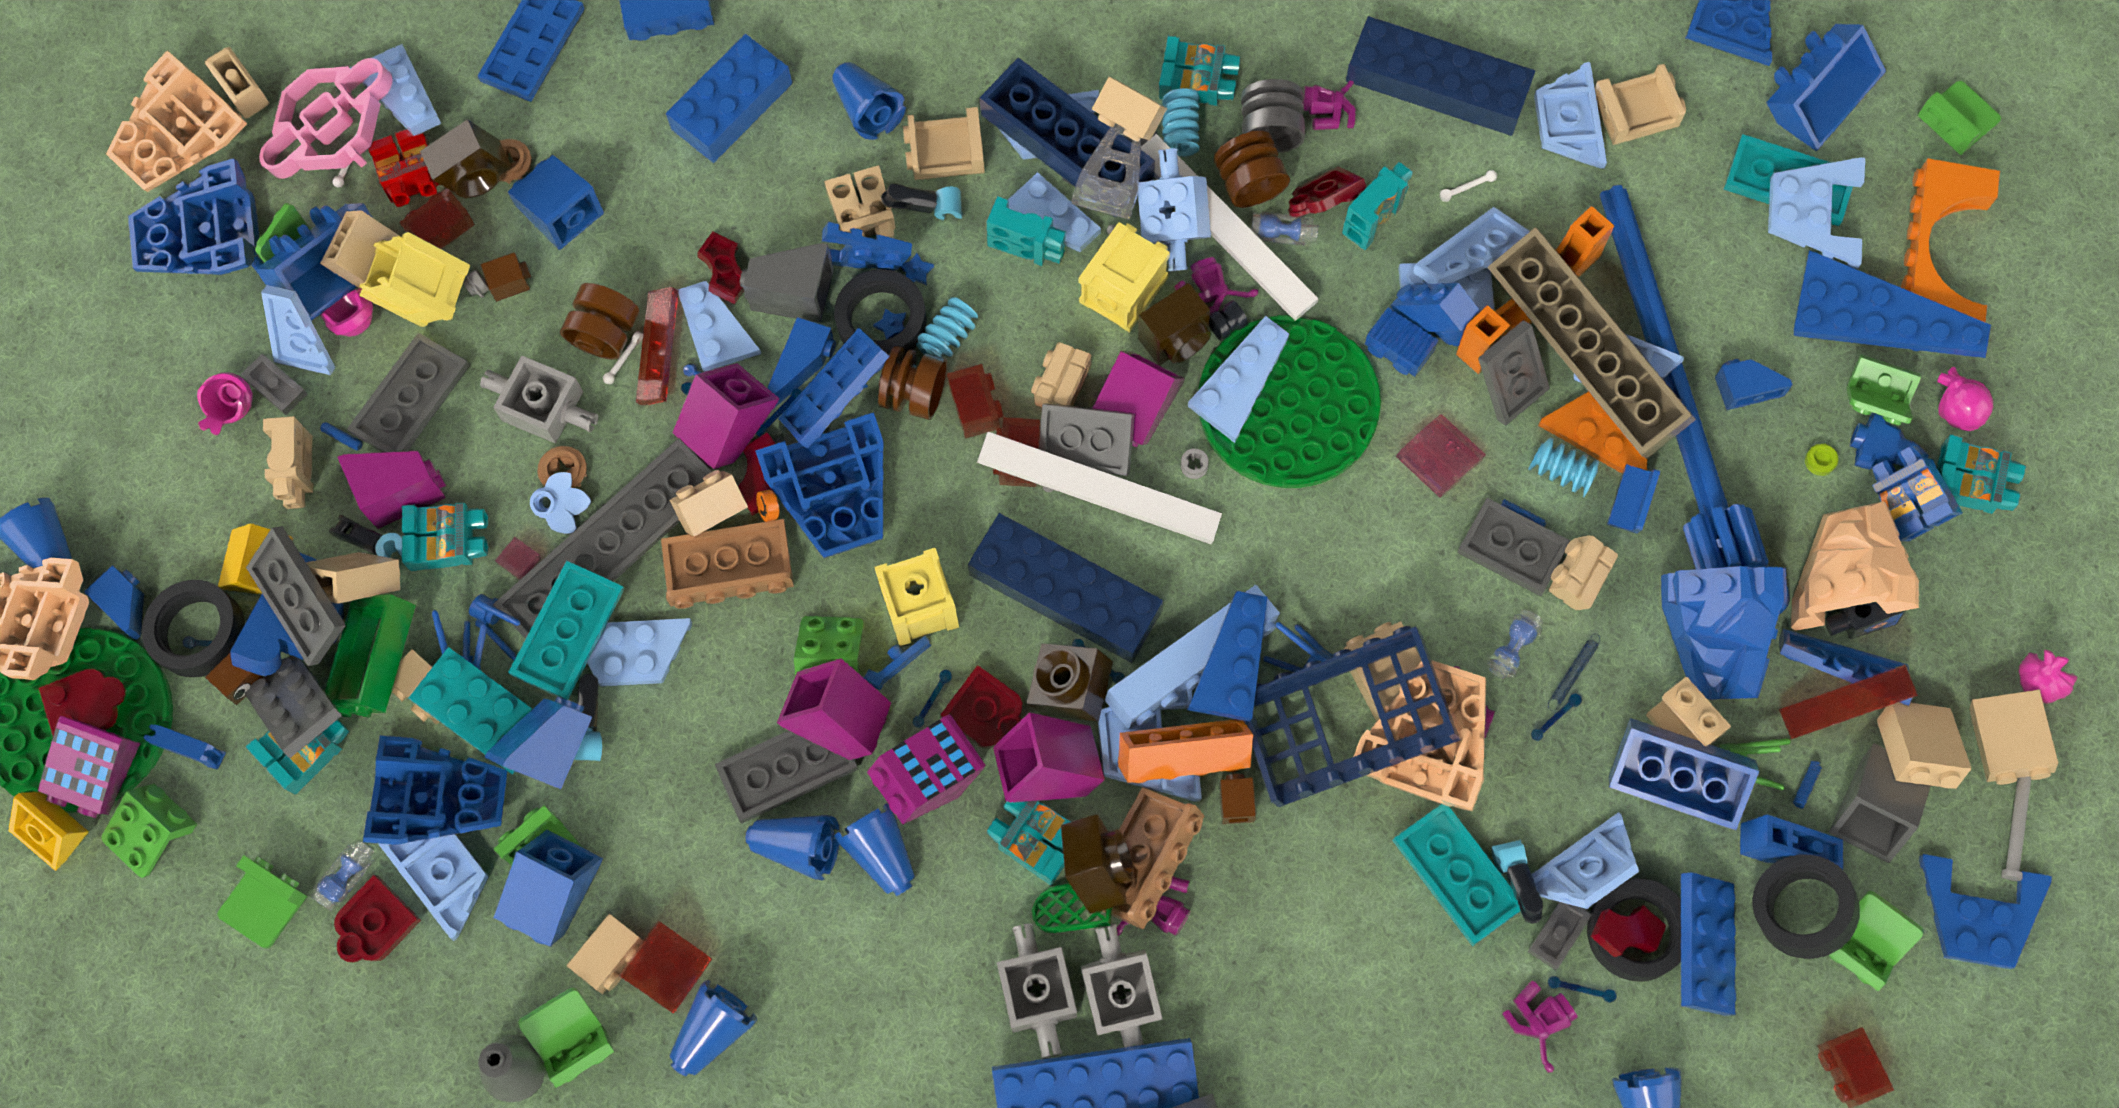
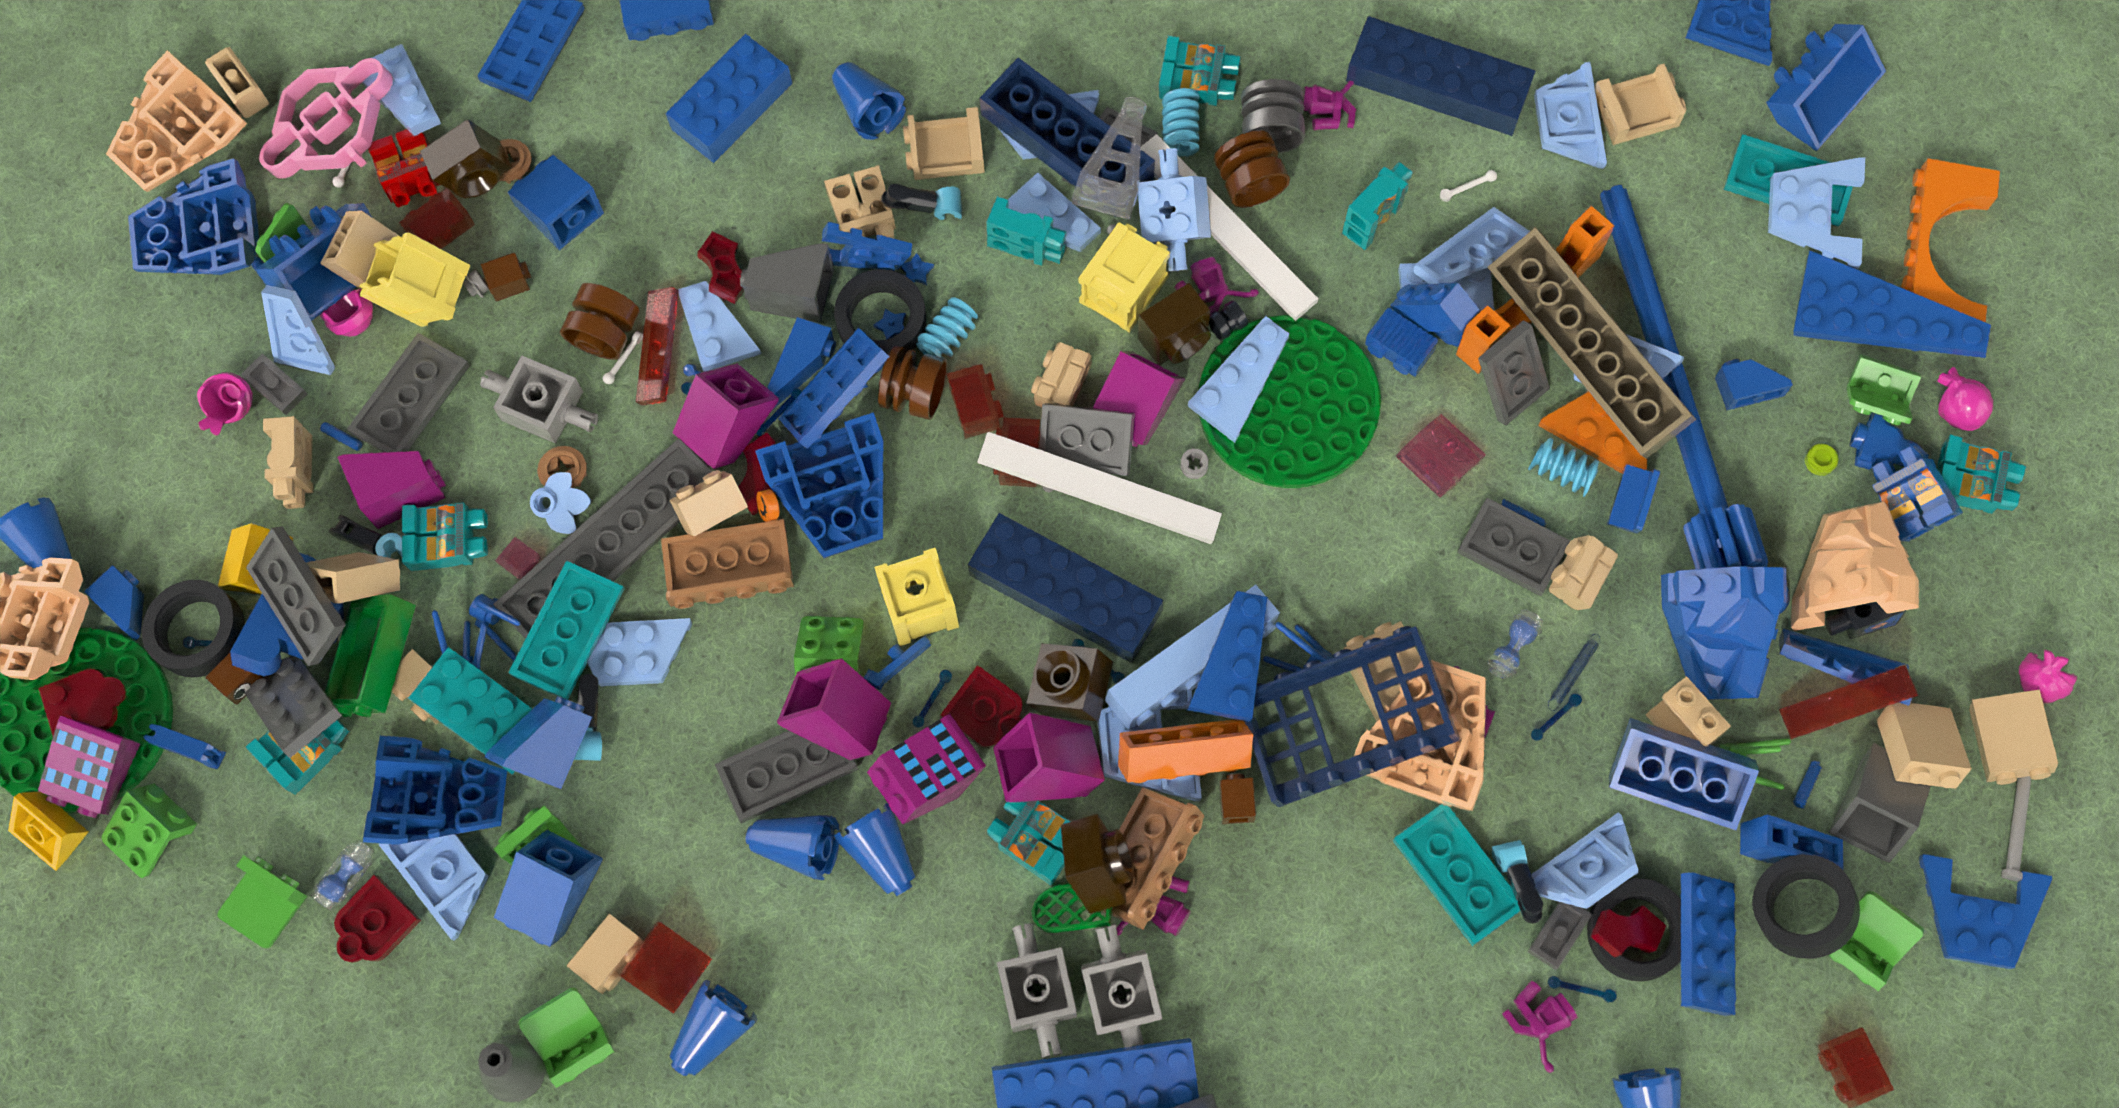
(1128, 109): tan brick -> none
(1269, 226): clear piece -> none
(1326, 192): dark red plate -> none
(1959, 116): bright green bracket -> none

